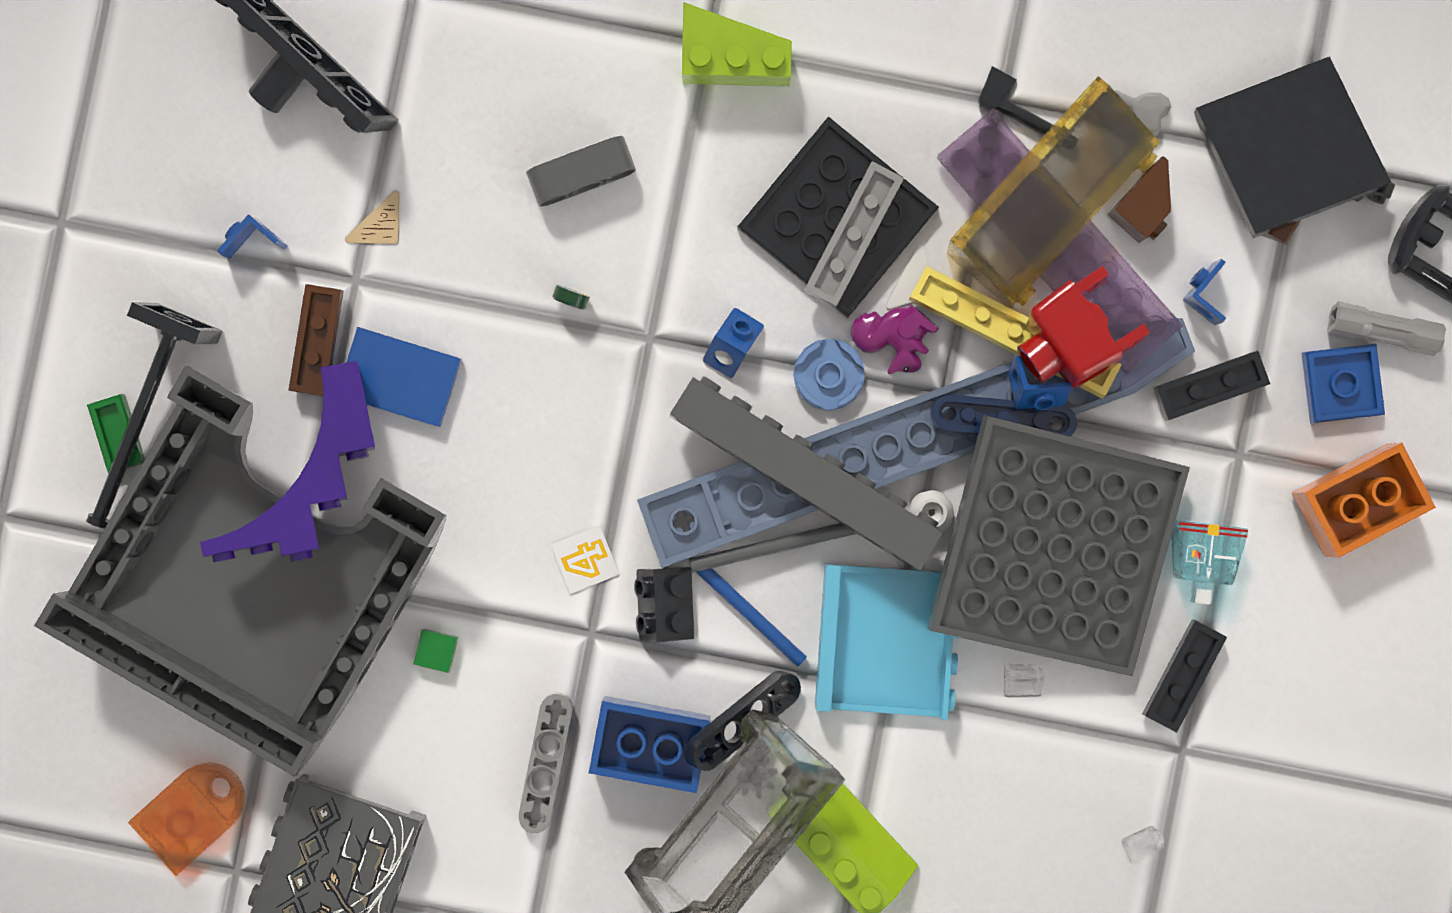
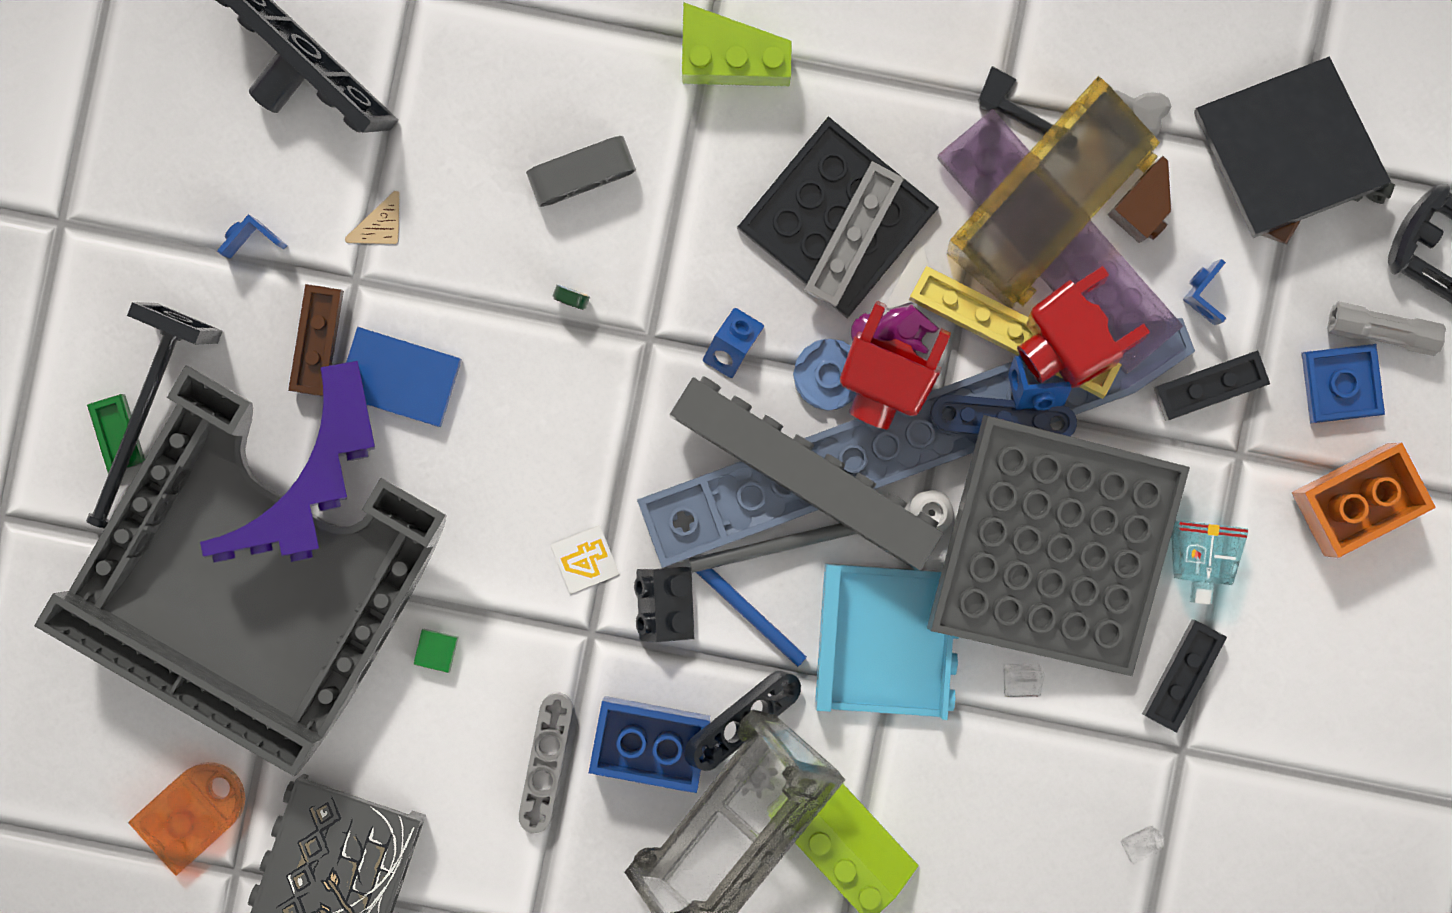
(888, 374): none -> red piece

